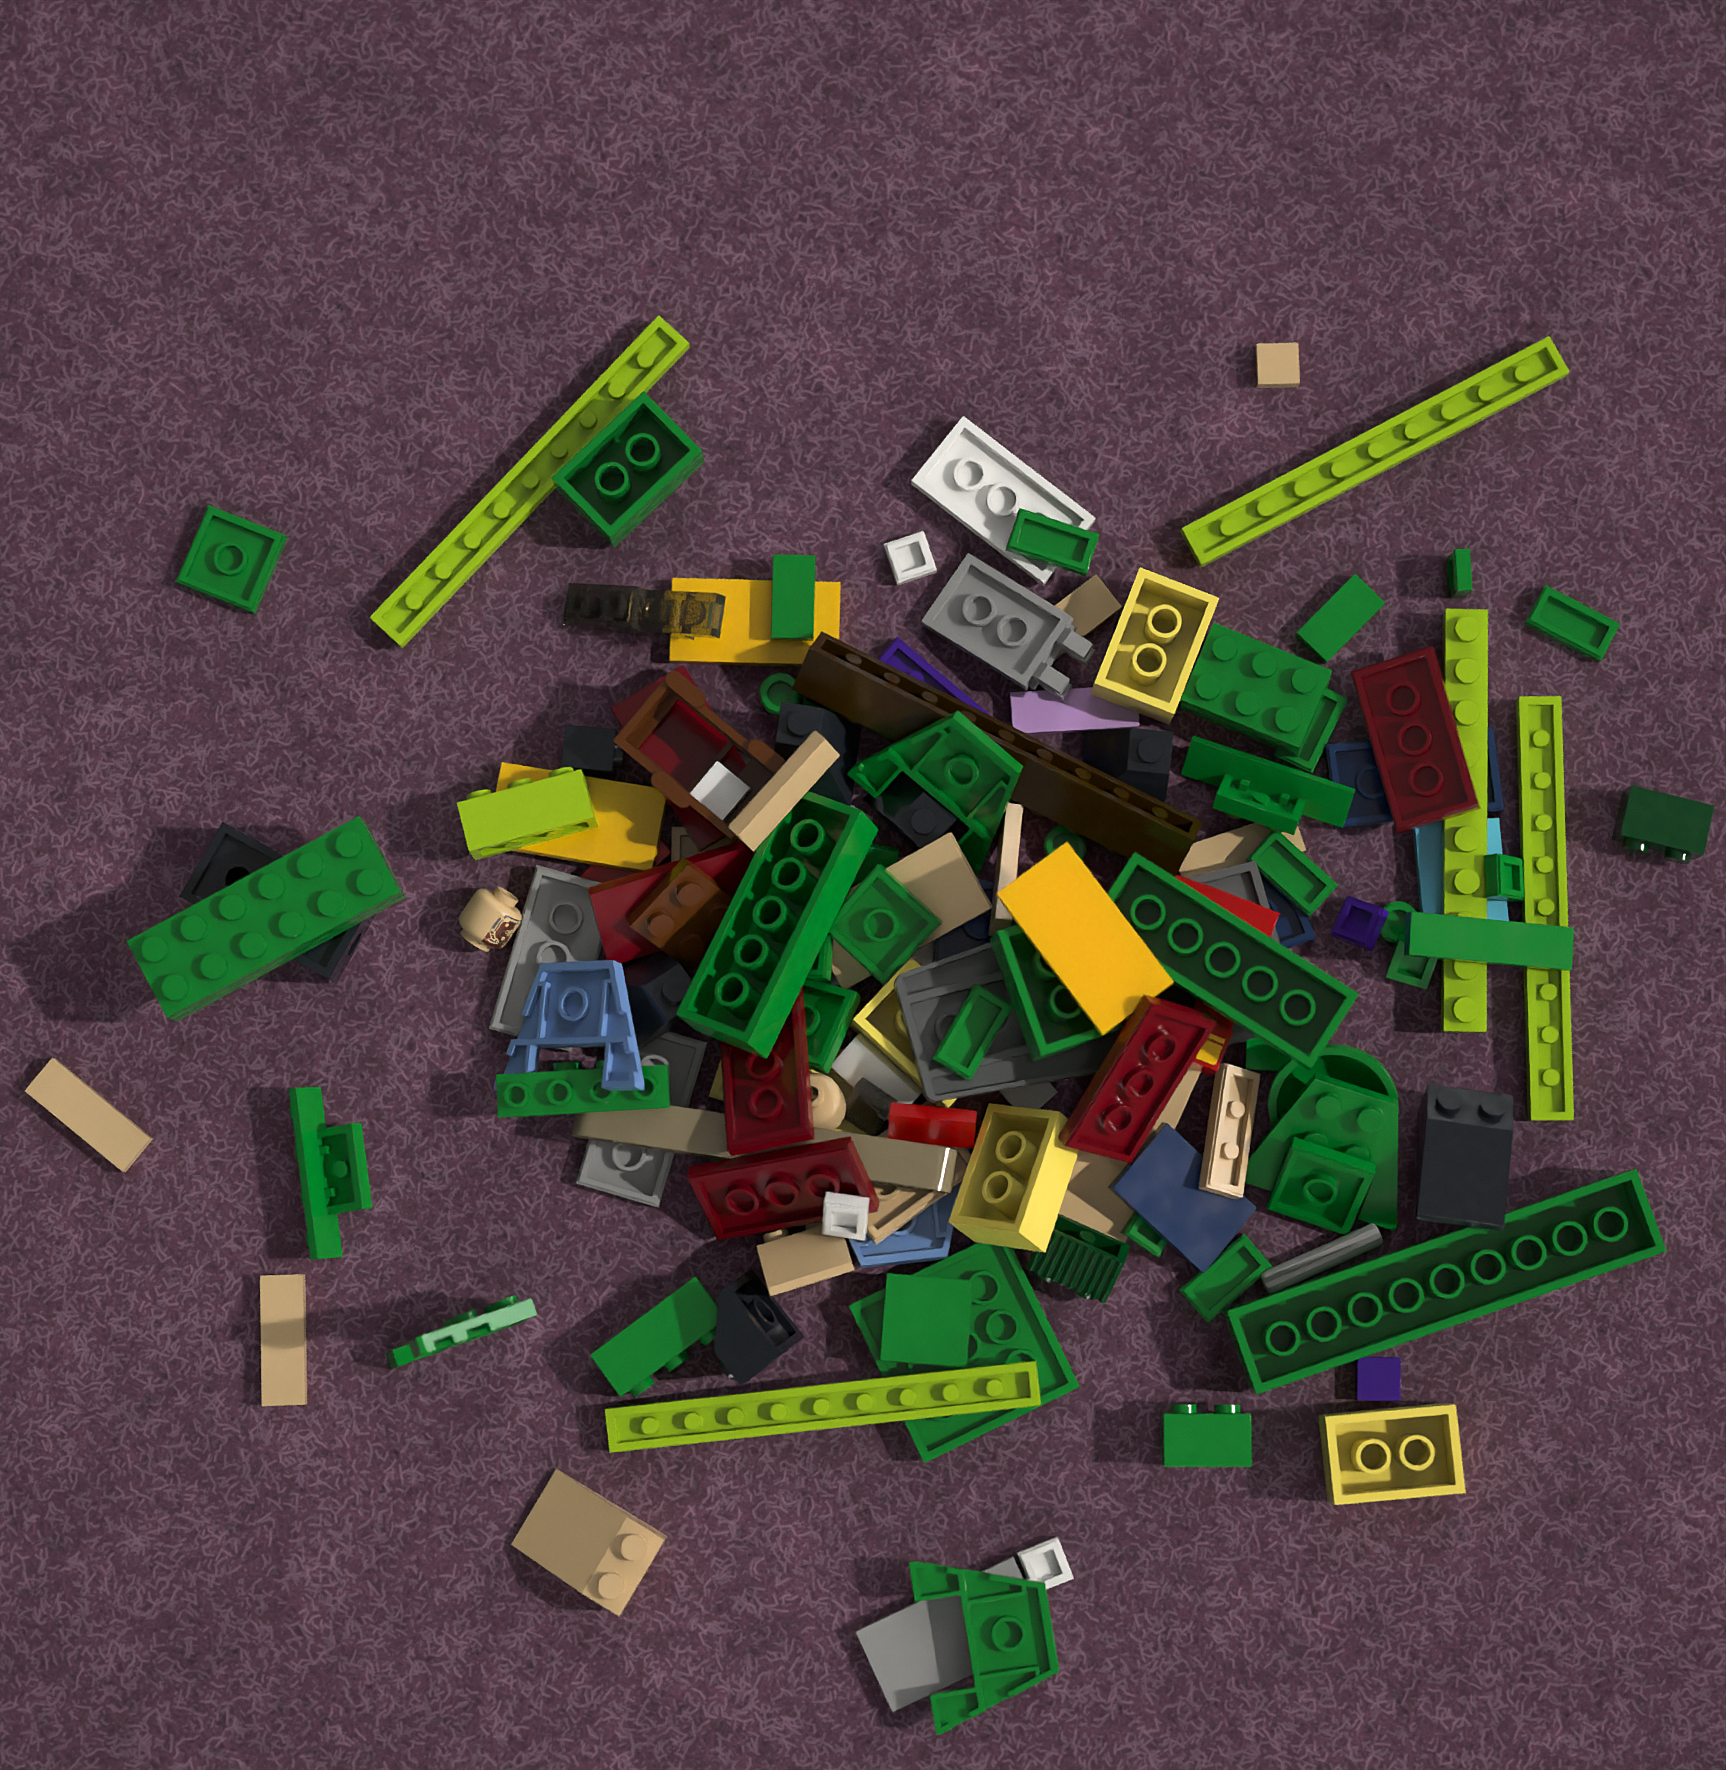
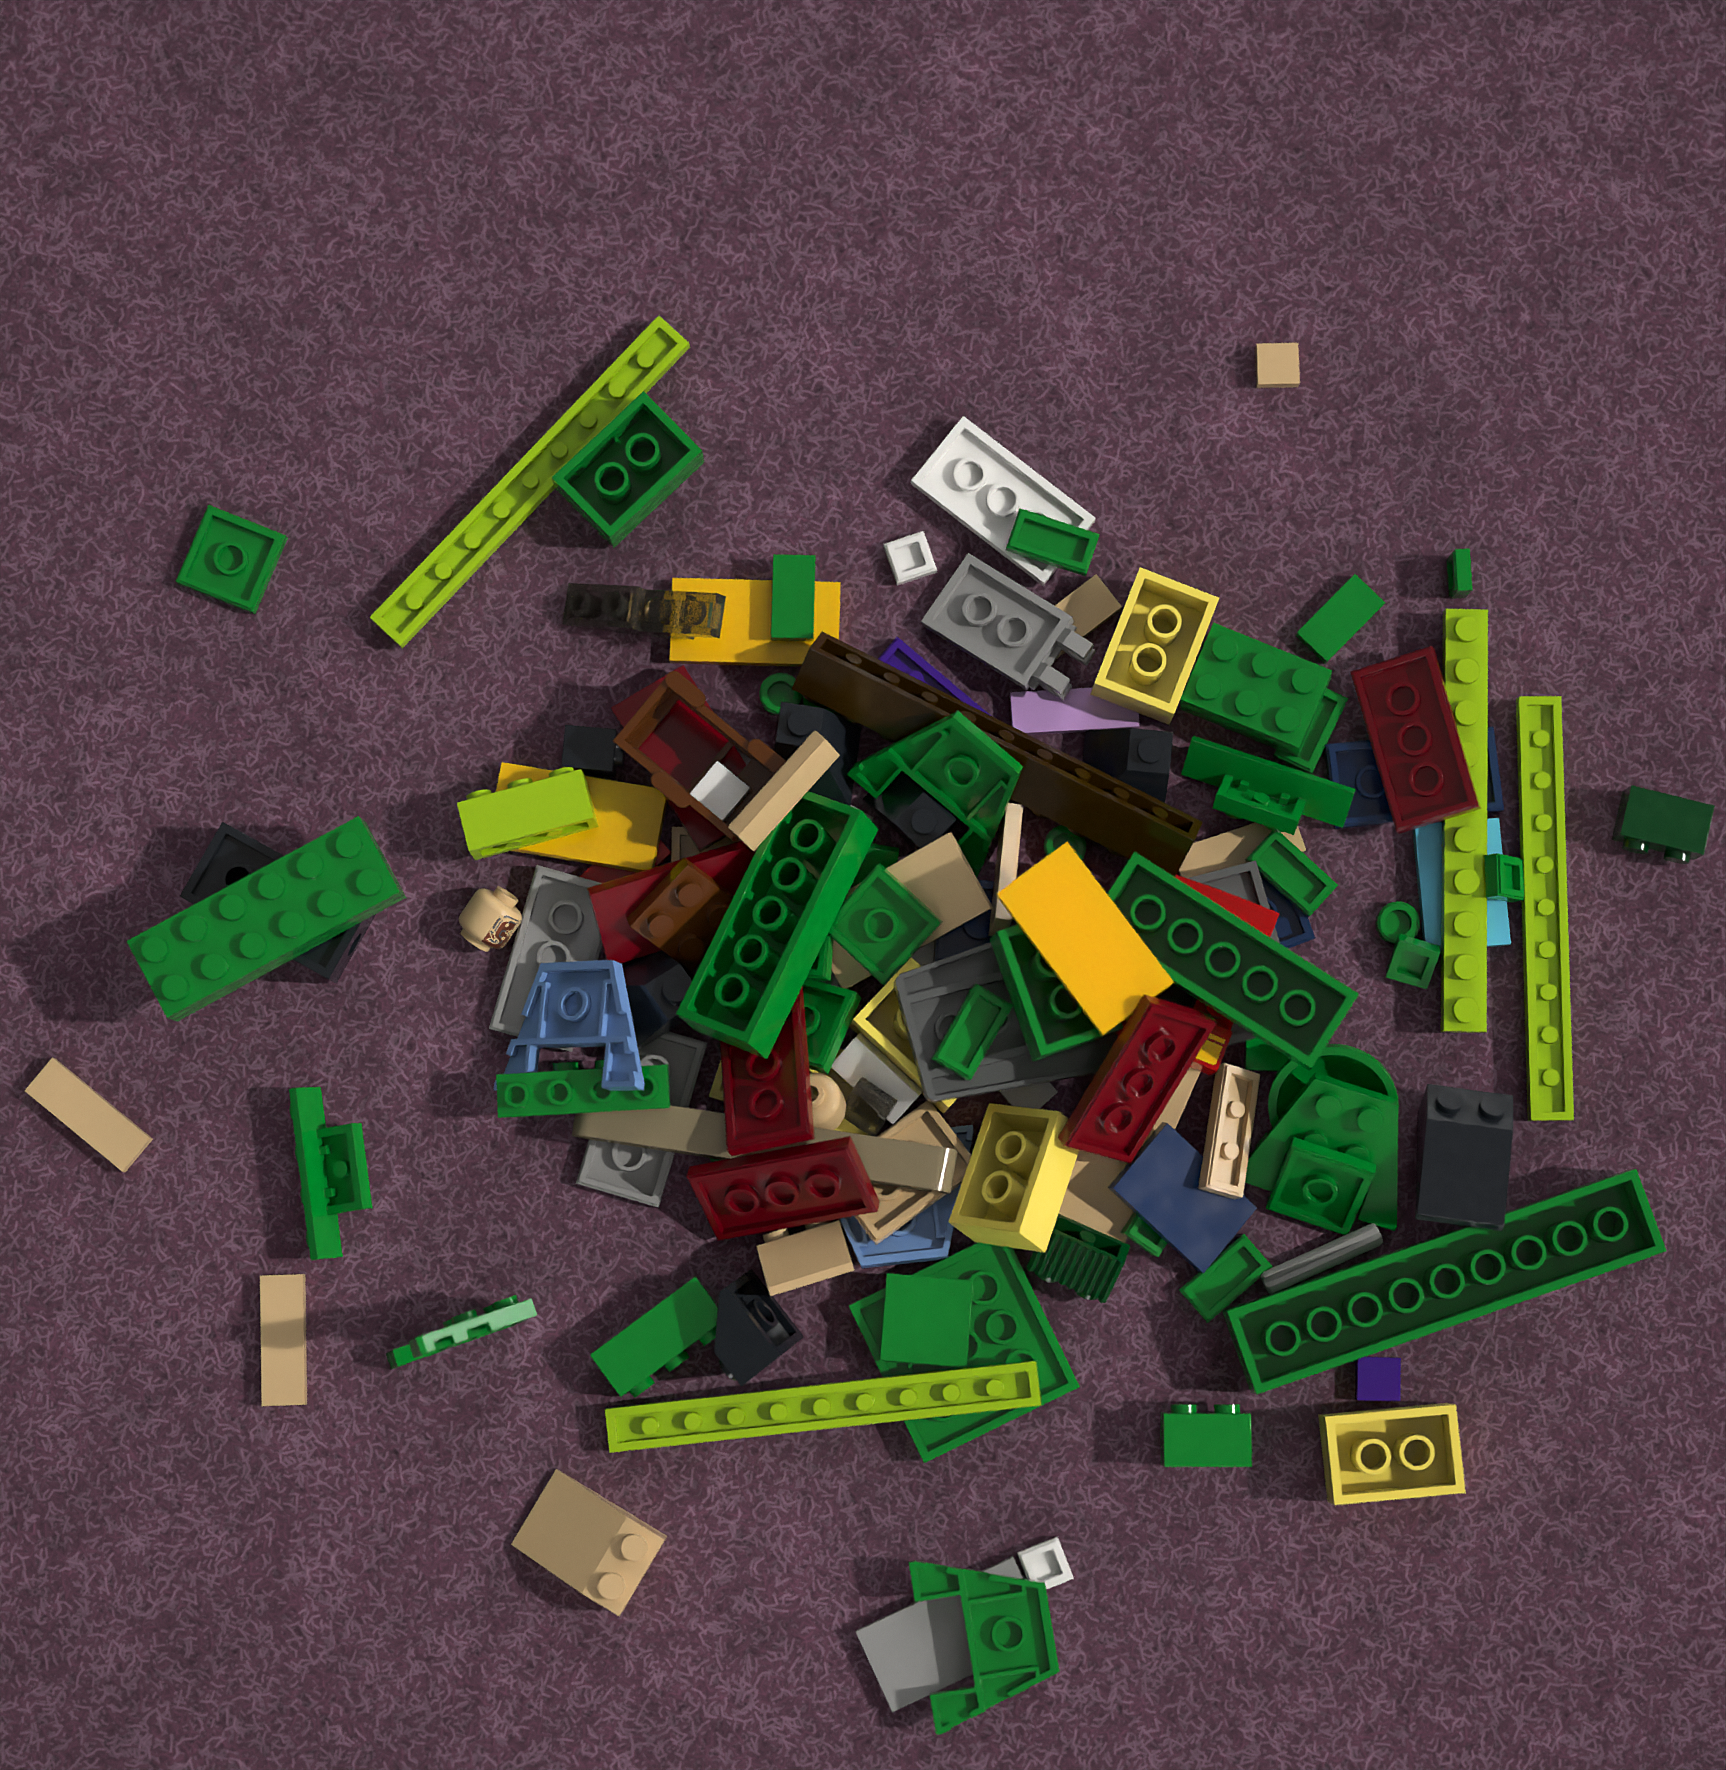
(845, 1216): white tile -> none
(932, 1125): red tile -> none
(1359, 923): dark purple tile -> none
(1374, 452): lime plate -> none
(1488, 941): green tile -> none
(1572, 623): green tile -> none

